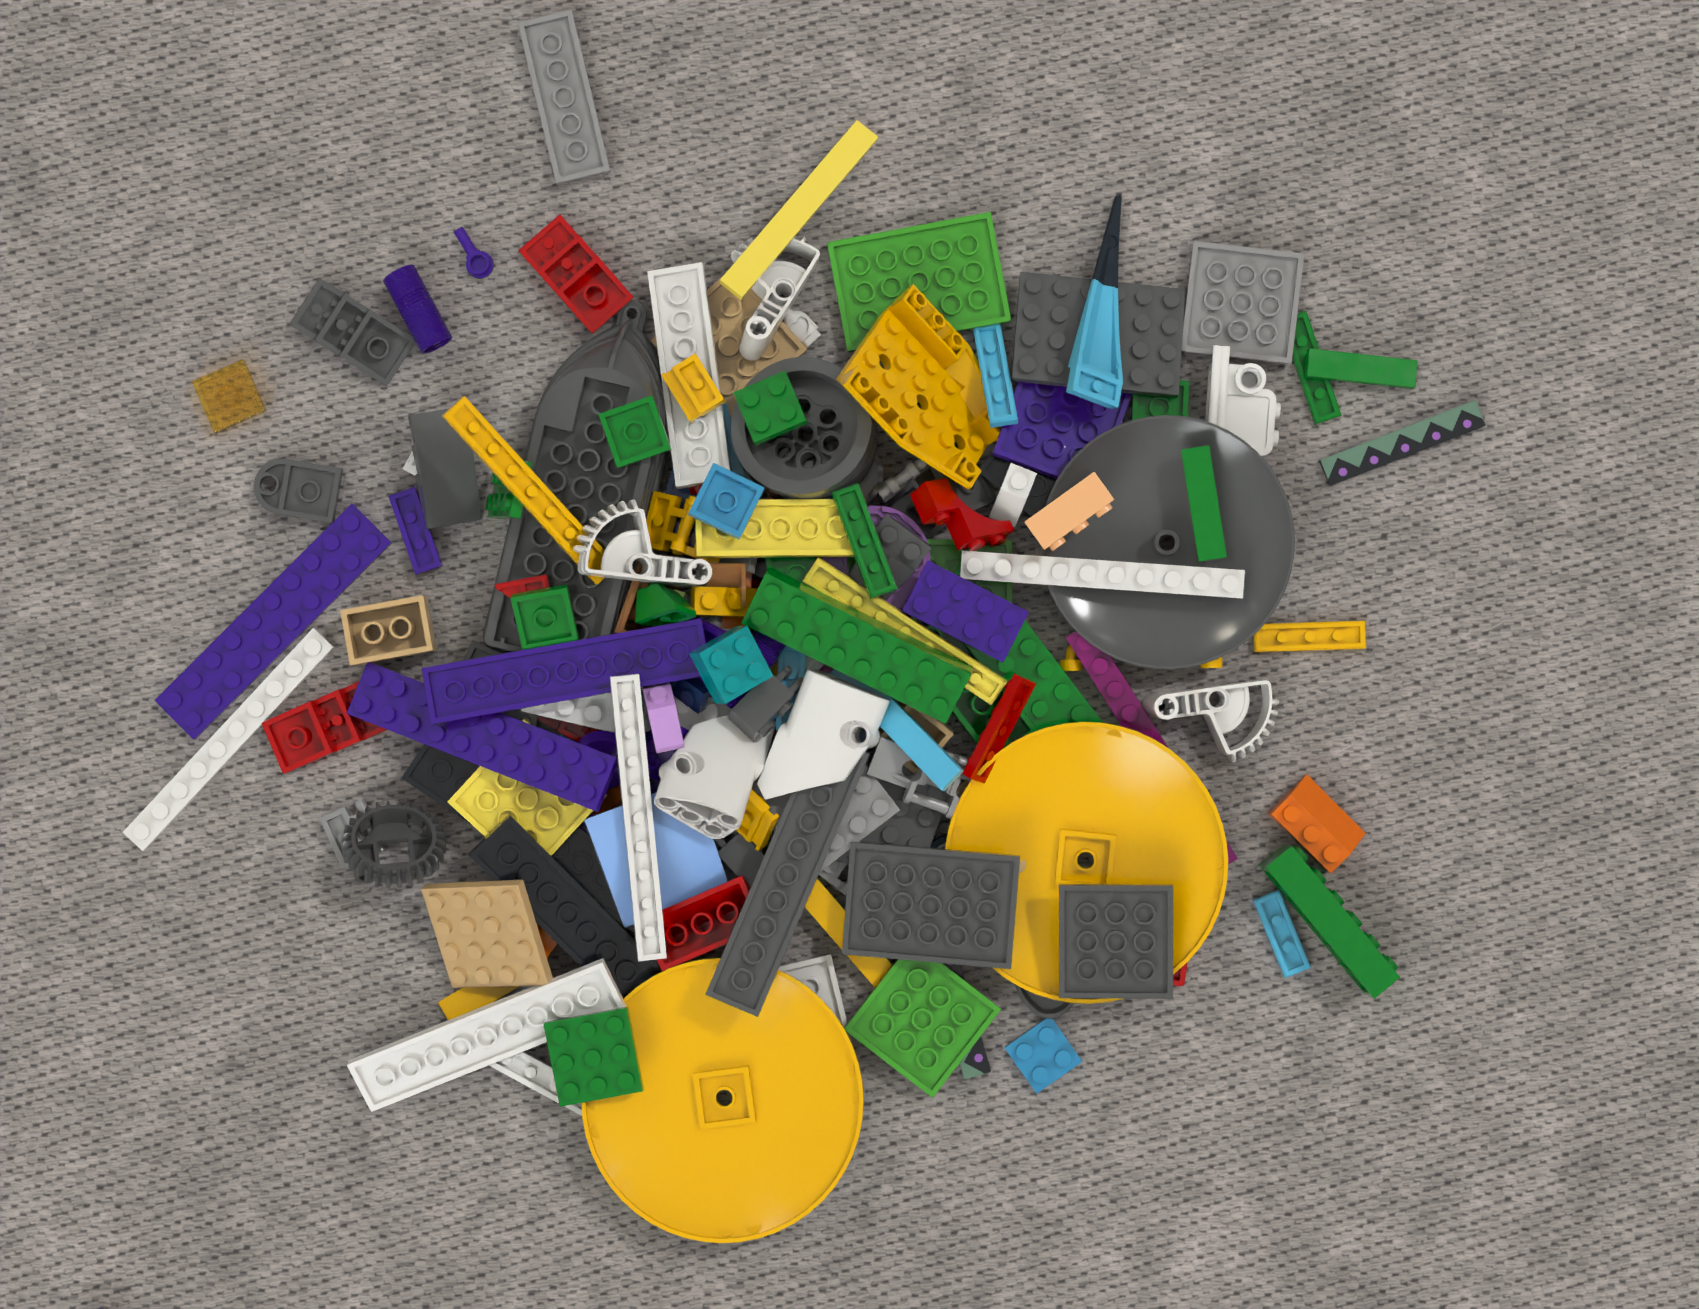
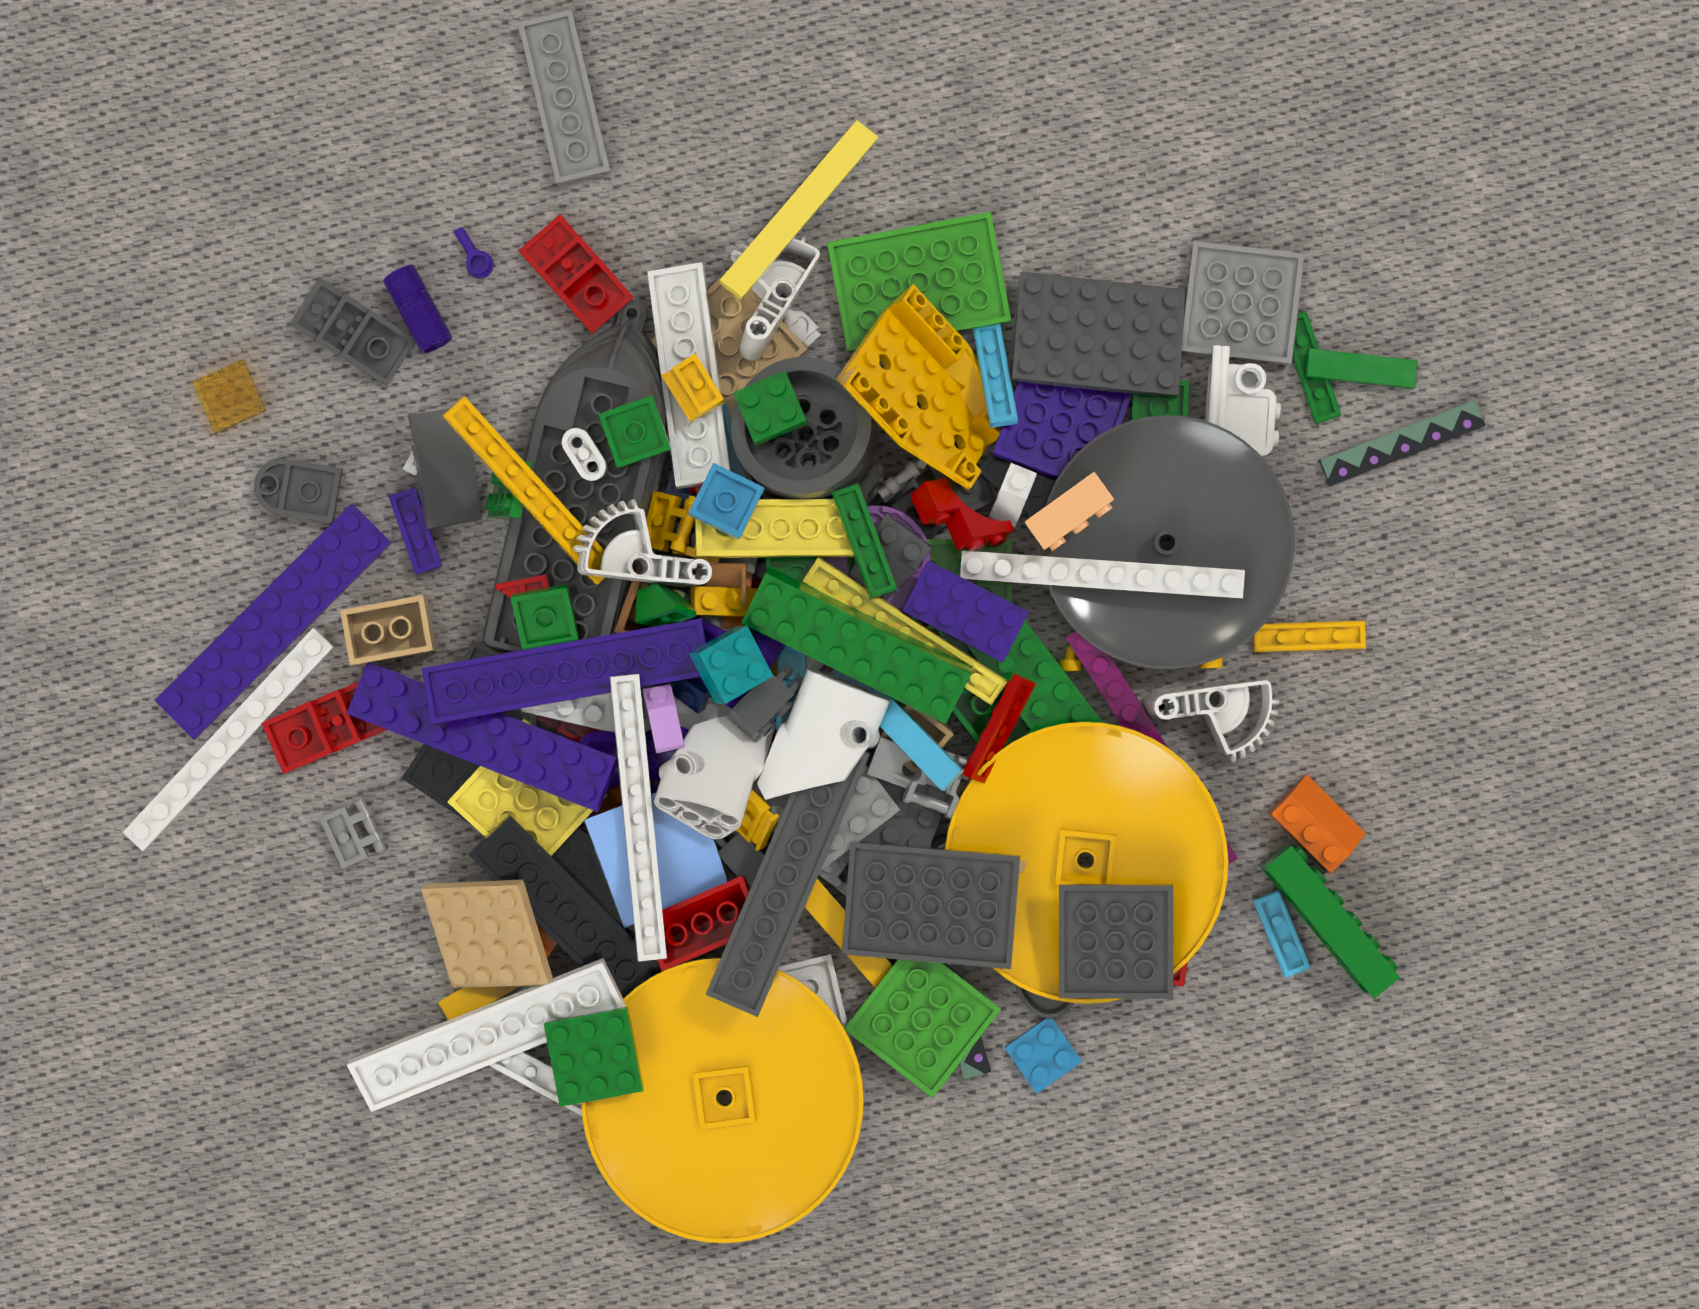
(388, 827): dark grey piece -> none
(584, 455): none -> white plate
(1096, 350): medium azure plate -> none
(1203, 503): green tile -> none

